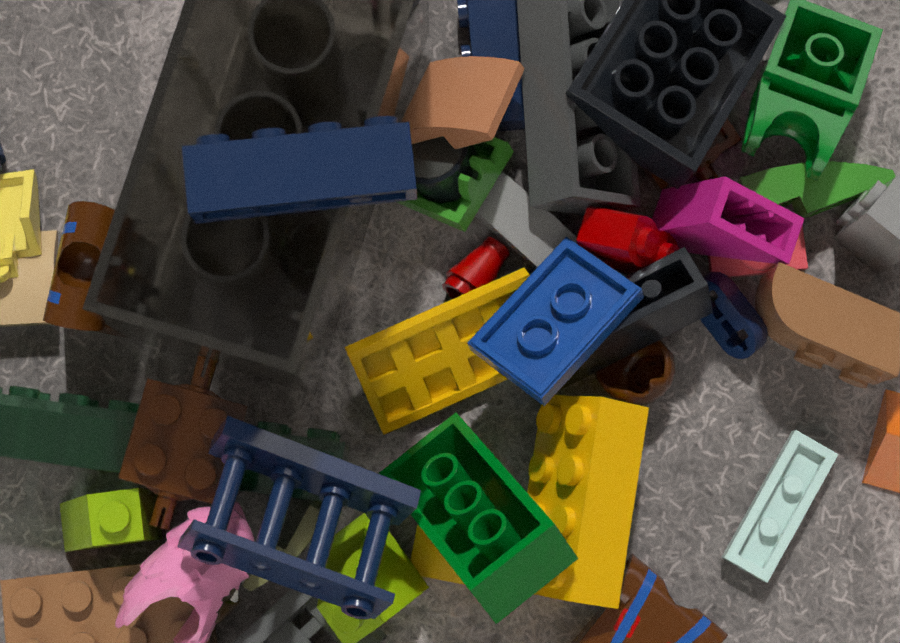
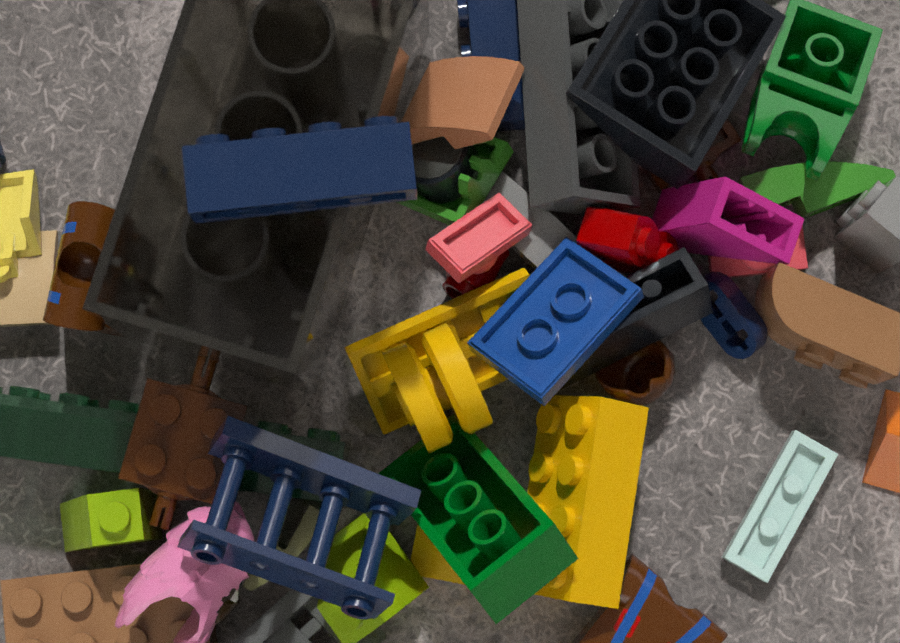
(437, 388): none -> yellow wheel
(478, 238): none -> coral tile

